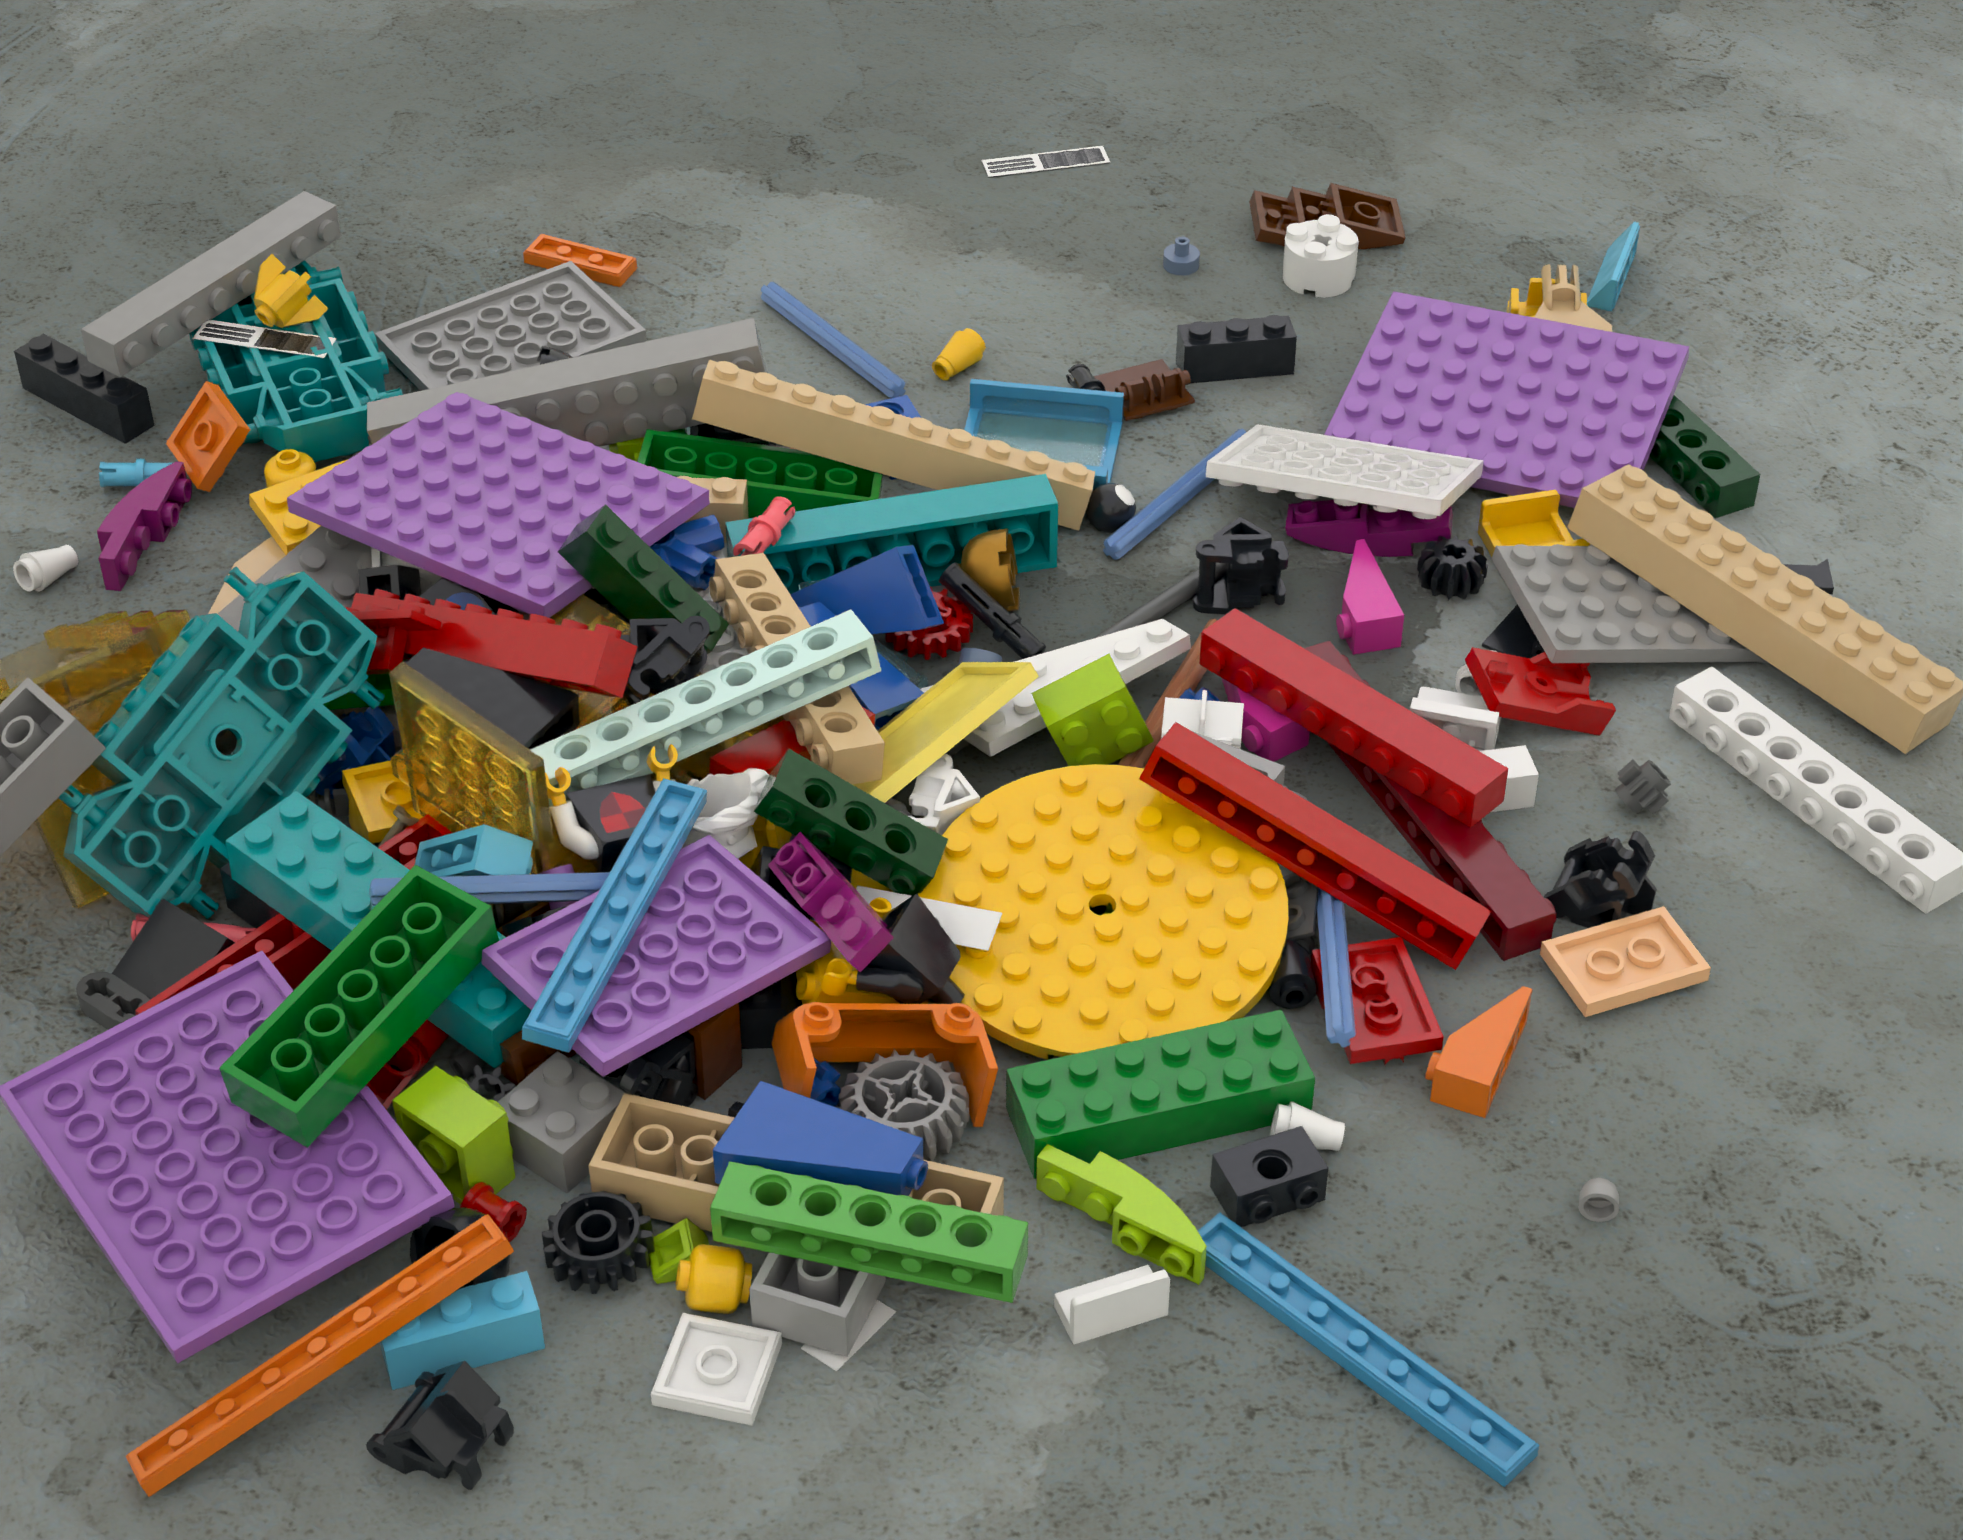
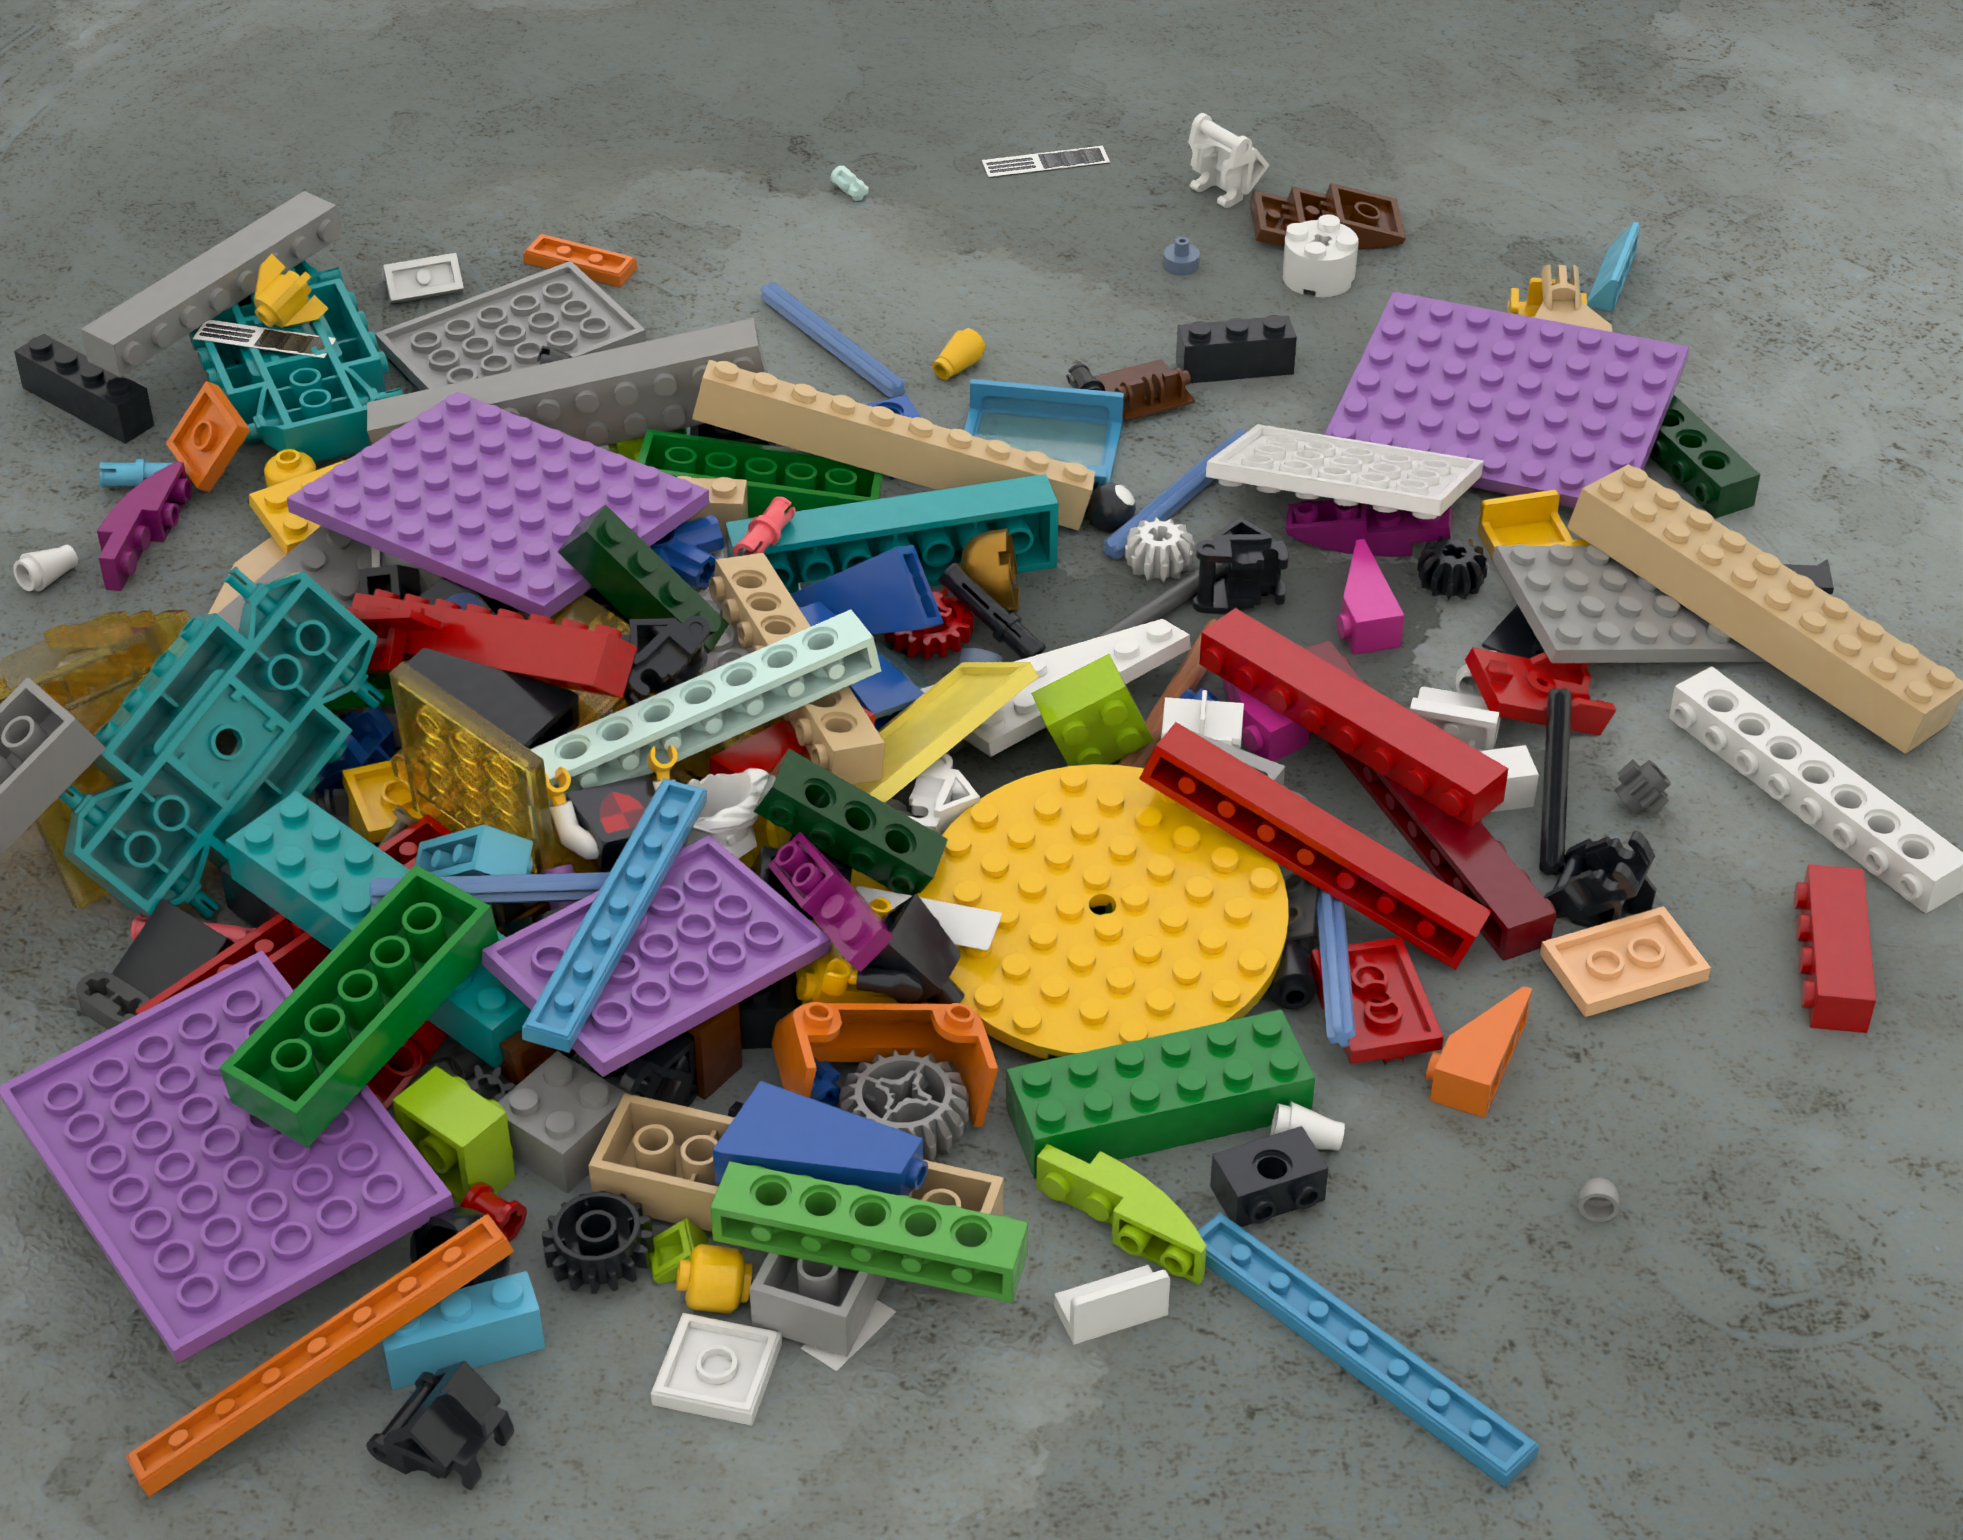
(422, 278): none -> white panel
(847, 181): none -> light aqua piece
(1159, 549): none -> white gear
(1224, 161): none -> white piece
(1555, 781): none -> black axle
(1835, 948): none -> brick

